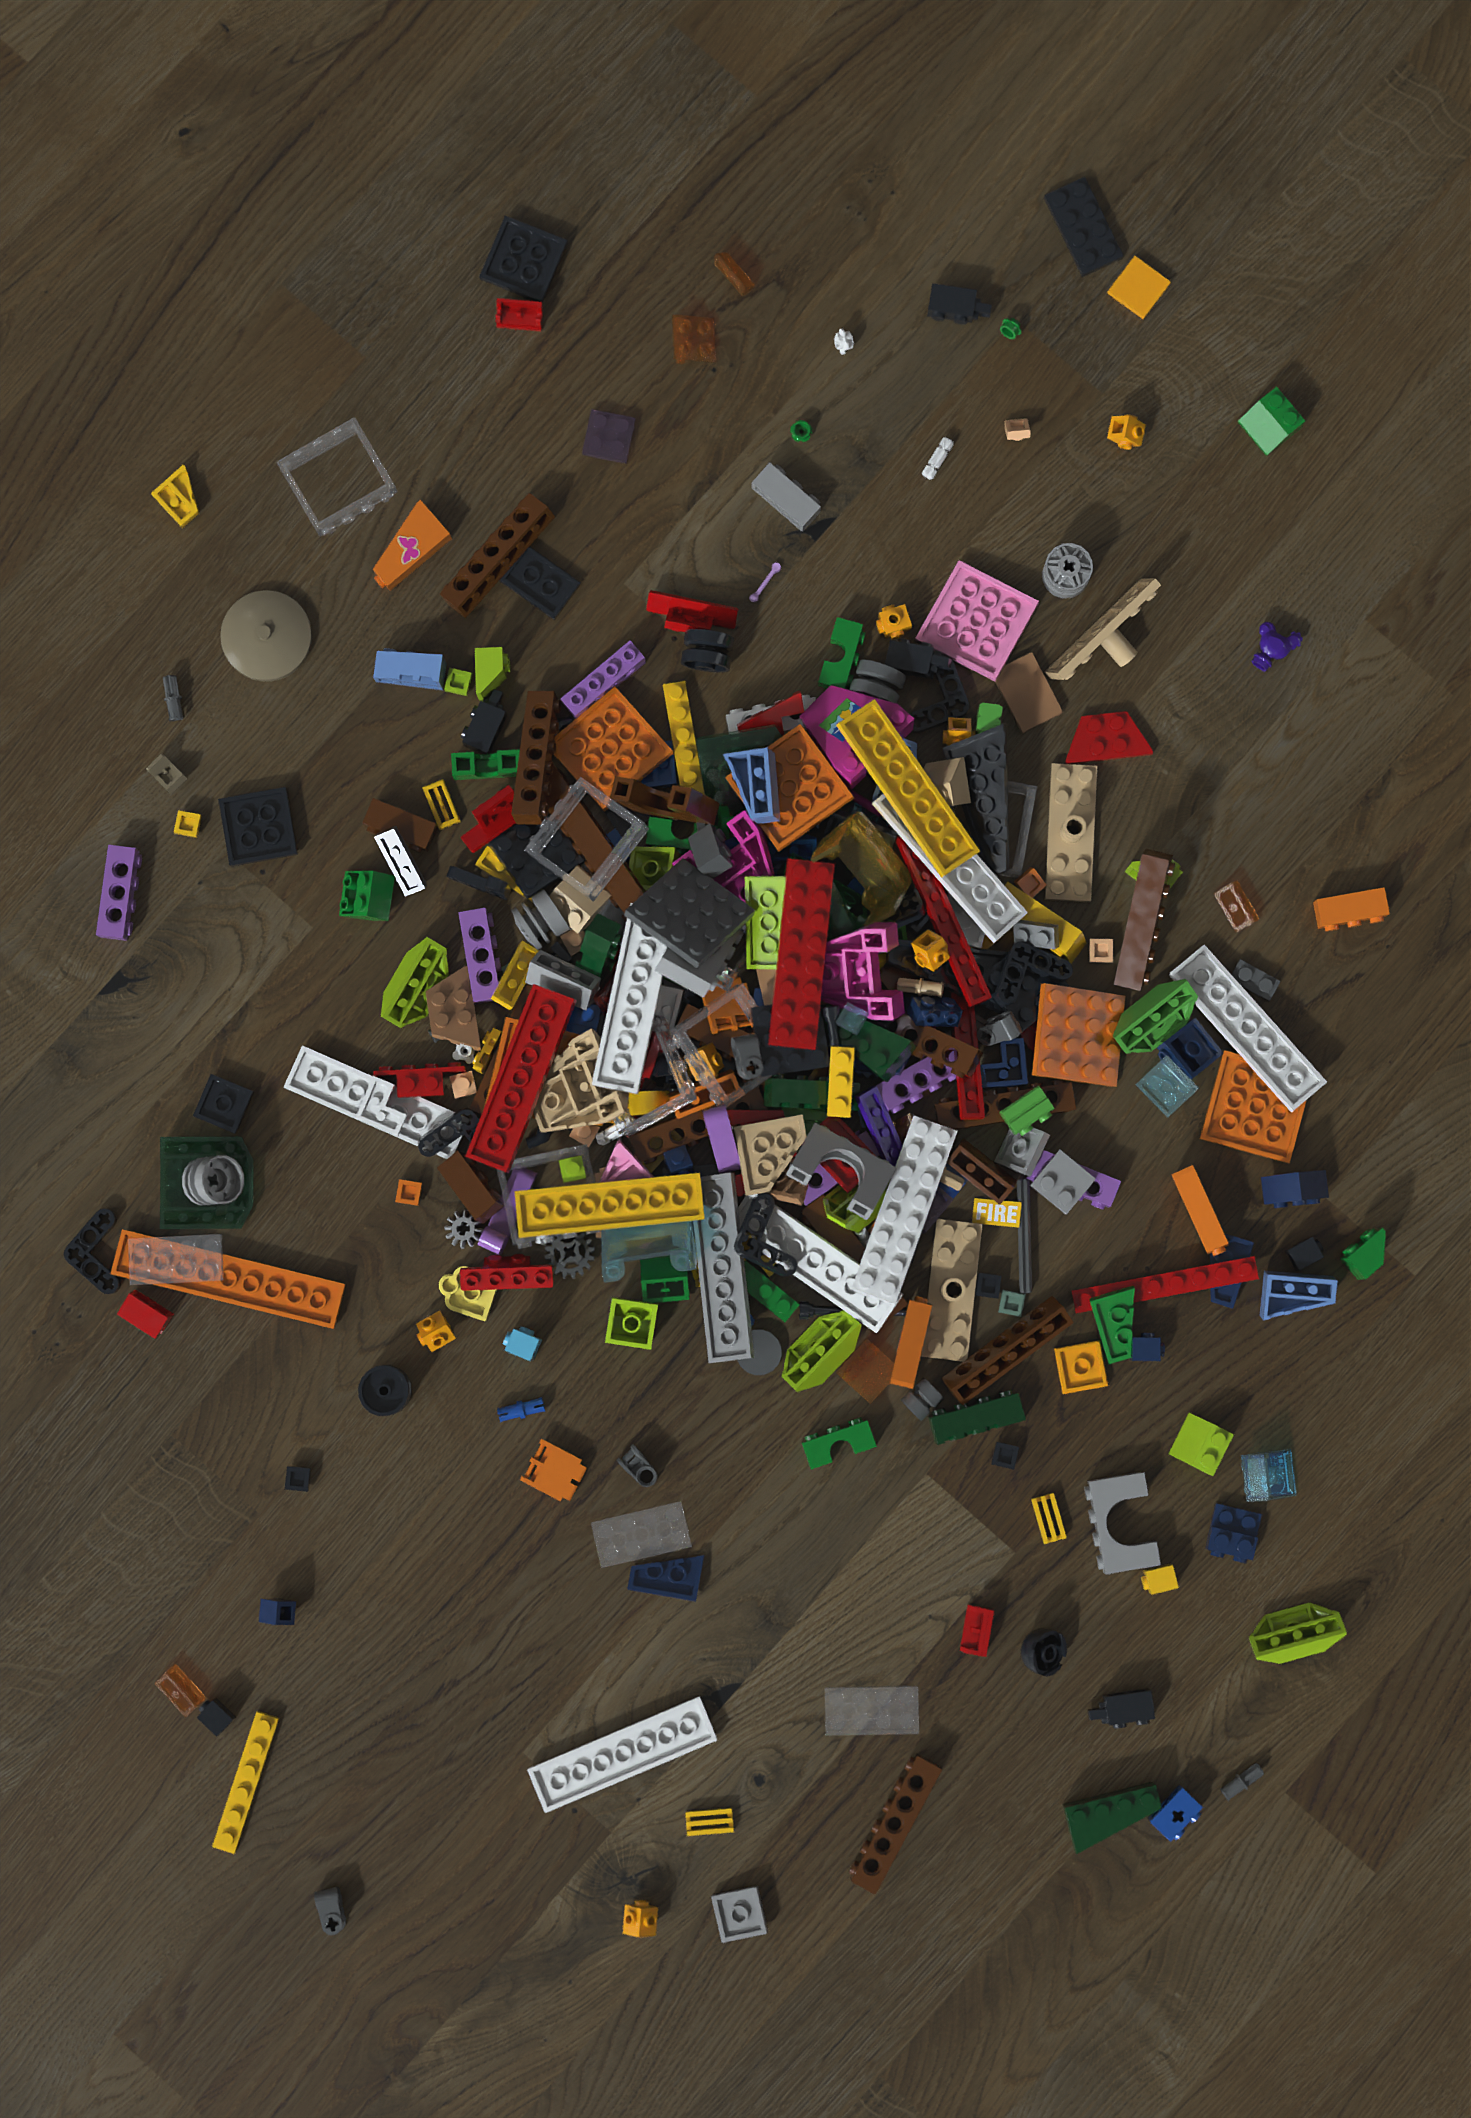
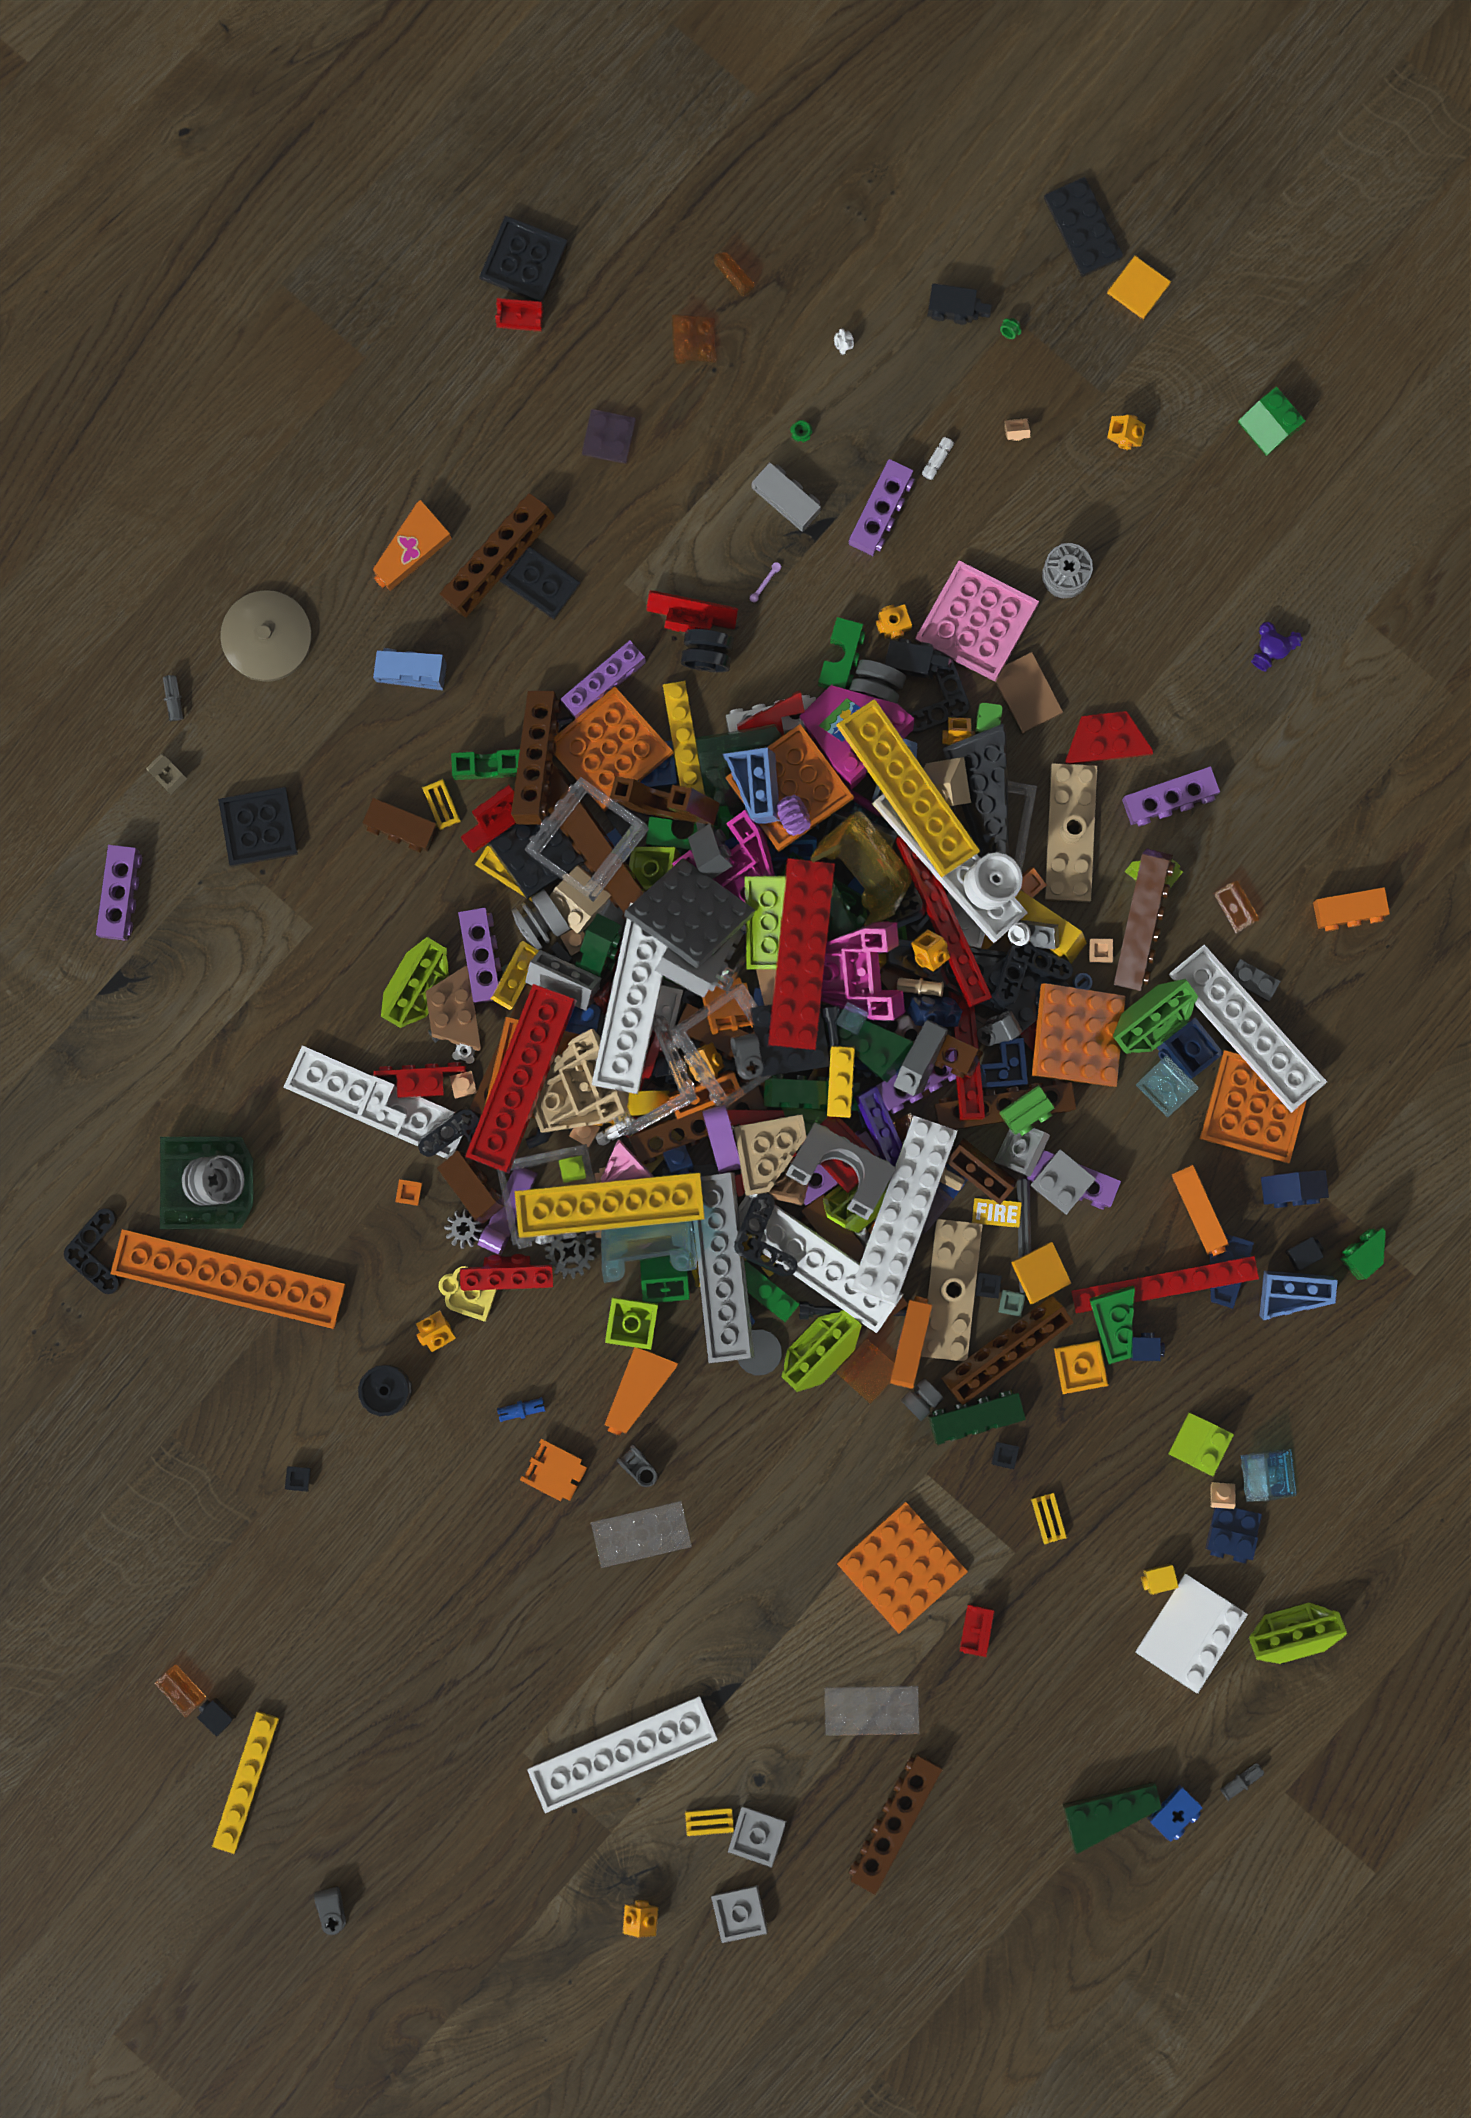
(145, 1313): red hinge -> none
(175, 1259): clear plate -> none
(177, 497): yellow wing -> none
(187, 824): yellow plate -> none
(223, 1103): black plate -> none
(277, 1611): dark blue brick -> none
(322, 445): clear window -> none
(366, 895): green slope -> none
(400, 861): plate -> none
(458, 681): lime plate -> none
(485, 724): black hinge -> none
(490, 670): lime slope -> none
(490, 1043): yellow wing -> none
(491, 885): black beam -> none
(522, 1343): medium azure brick -> none
(639, 1385): none -> orange slope
(669, 1579): dark blue wing -> none
(757, 1836): none -> light grey plate
(793, 815): none -> medium lavender gear
(818, 1447): green arch -> none
(892, 474): none -> medium lavender brick
(902, 1567): none -> orange plate
(921, 1059): none -> dark grey slope
(993, 881): none -> white wheel
(1019, 934): none -> white plate
(1041, 1272): none -> light orange tile
(1043, 1651): black cylinder -> none
(1086, 984): none -> medium blue hinge
(1103, 1495): light grey arch -> none
(1106, 633): tan plate -> none
(1125, 1708): black hinge -> none
(1191, 1633): none -> white slope
(1202, 779): none -> medium lavender brick
(1223, 1495): none -> light nougat plate

